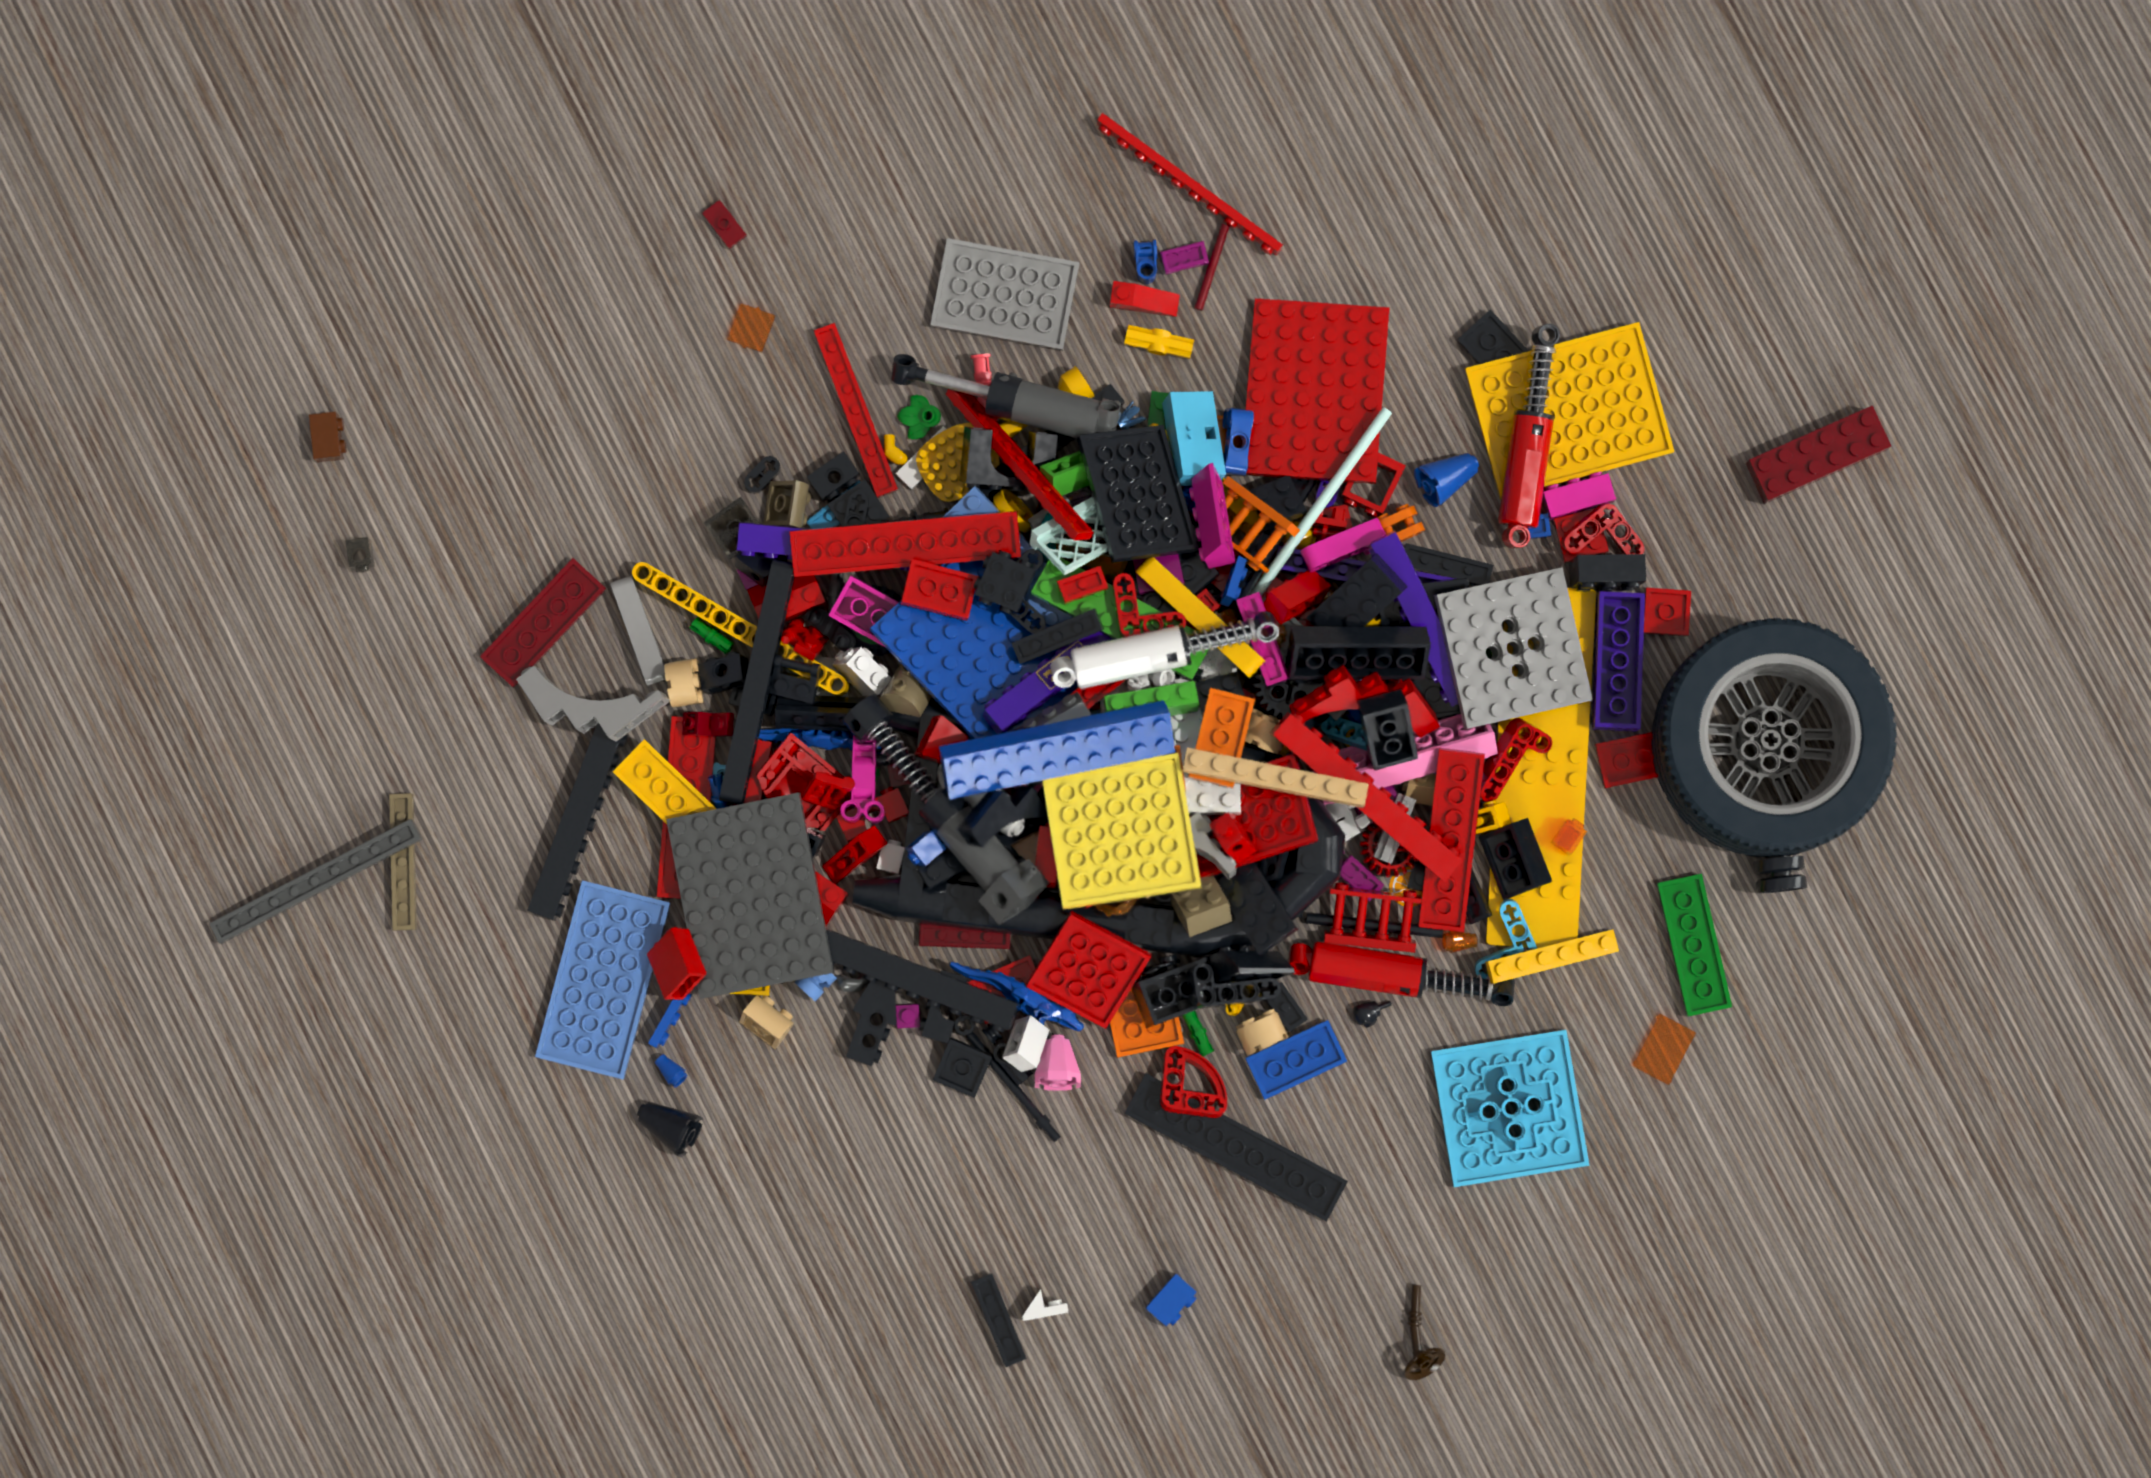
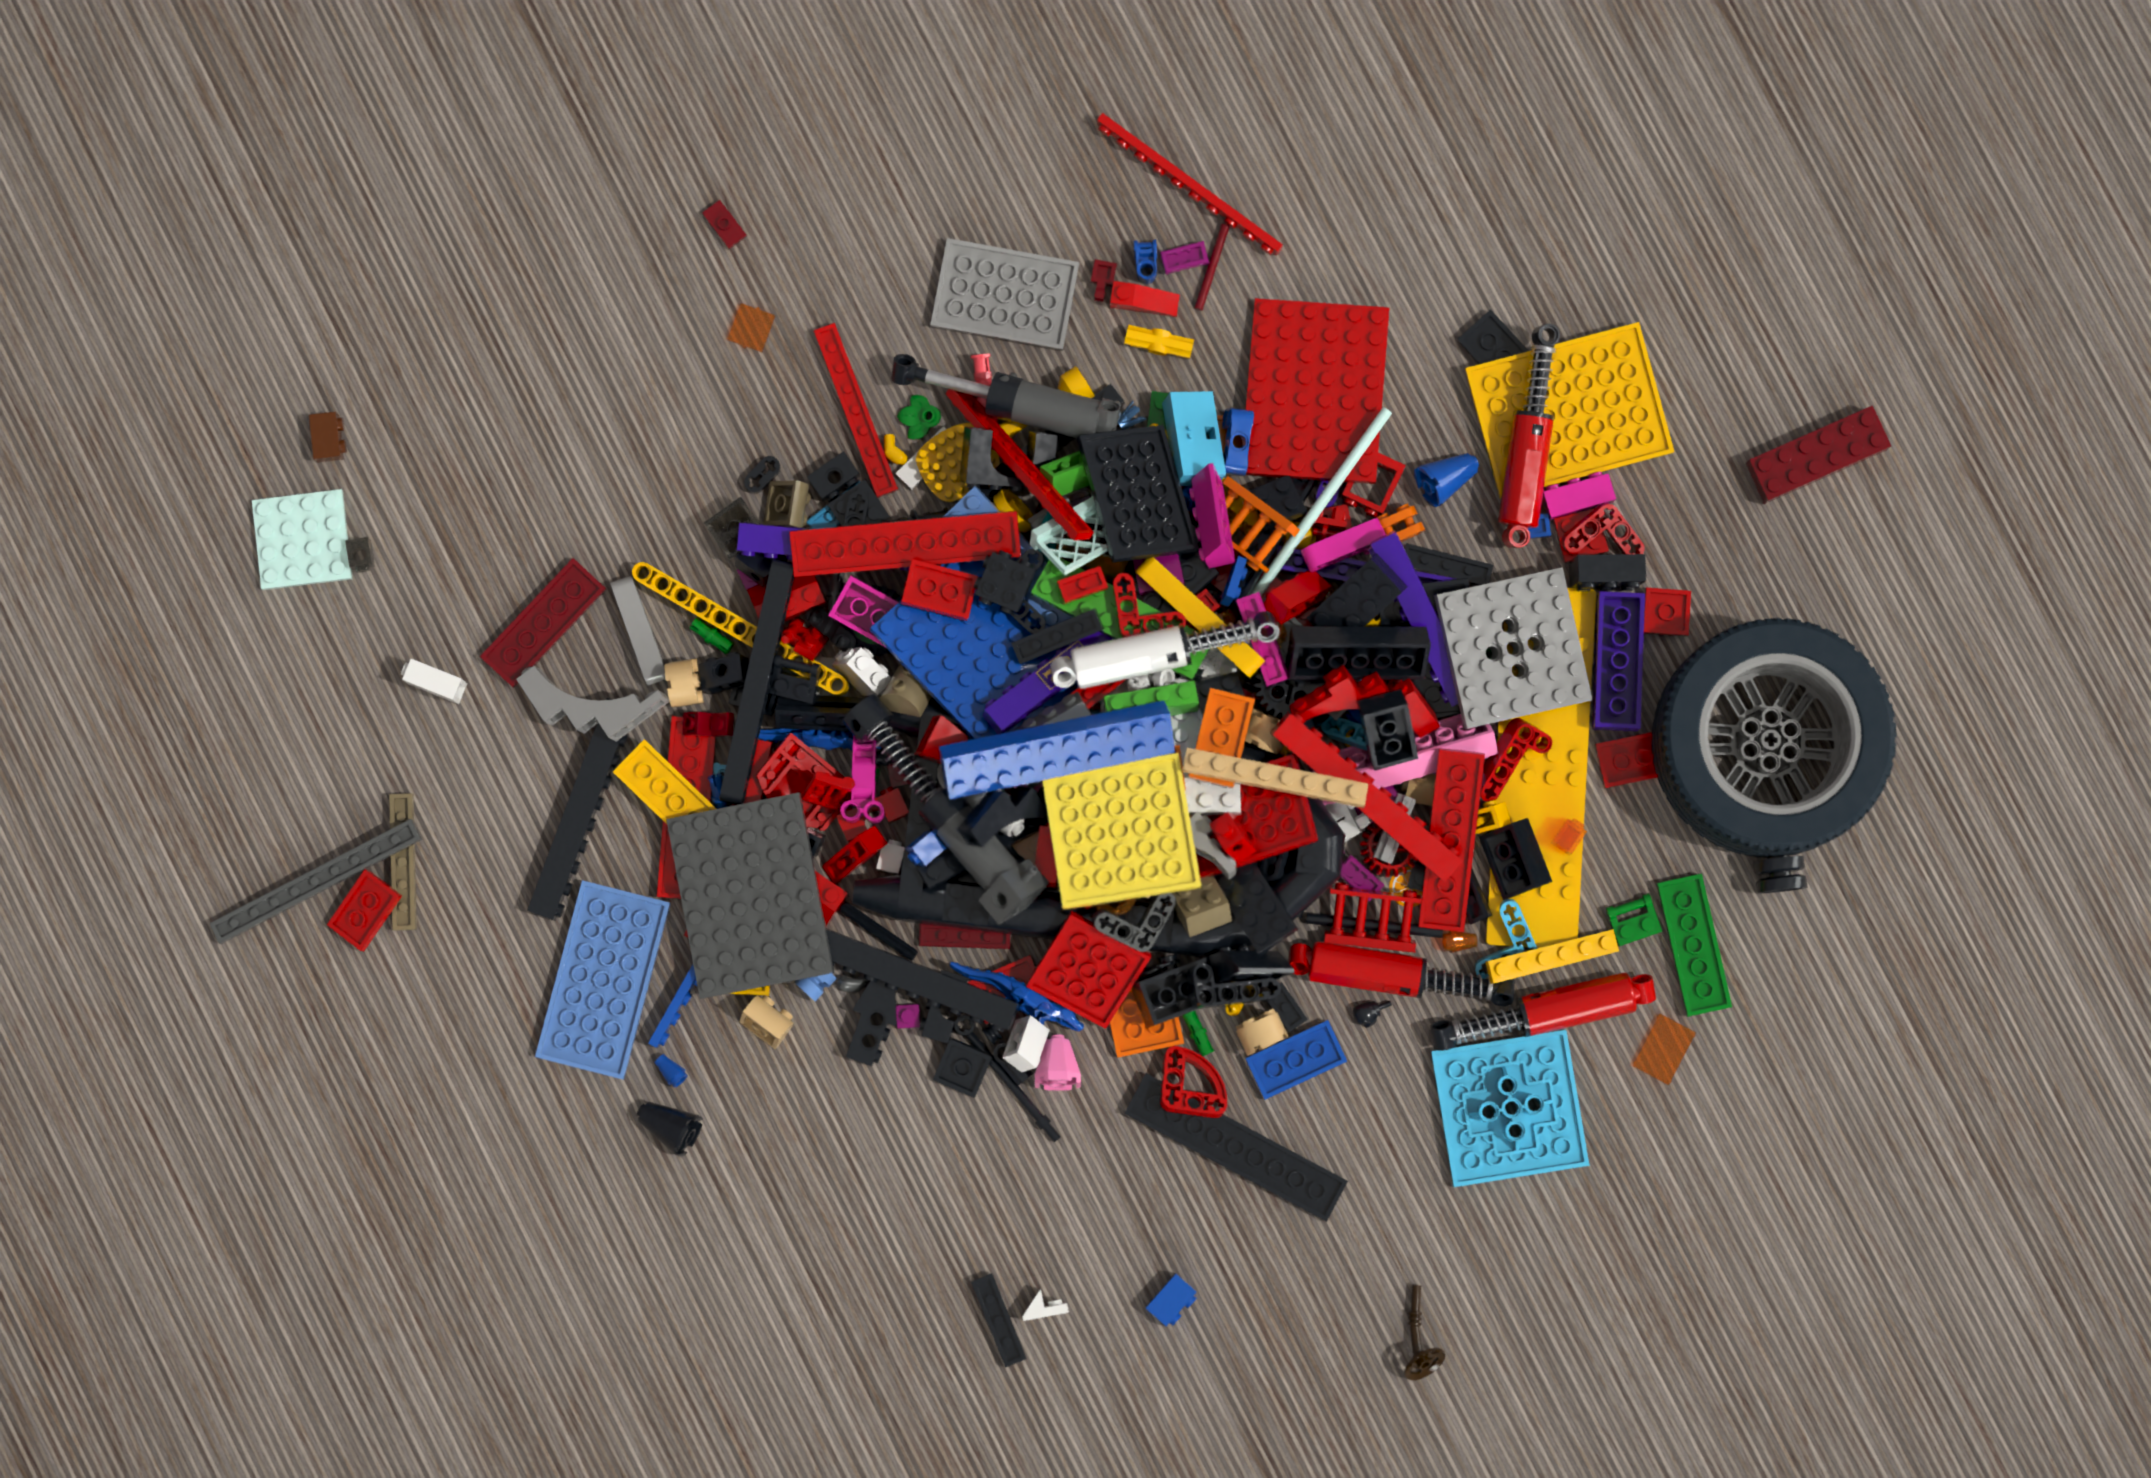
(301, 539): none -> light aqua plate
(364, 910): none -> red plate
(433, 681): none -> white brick
(676, 963): red brick -> none
(878, 931): none -> black axle
(1102, 275): none -> dark red plate
(1137, 931): none -> dark grey beam
(1553, 1009): none -> red piece
(1636, 927): none -> green plate

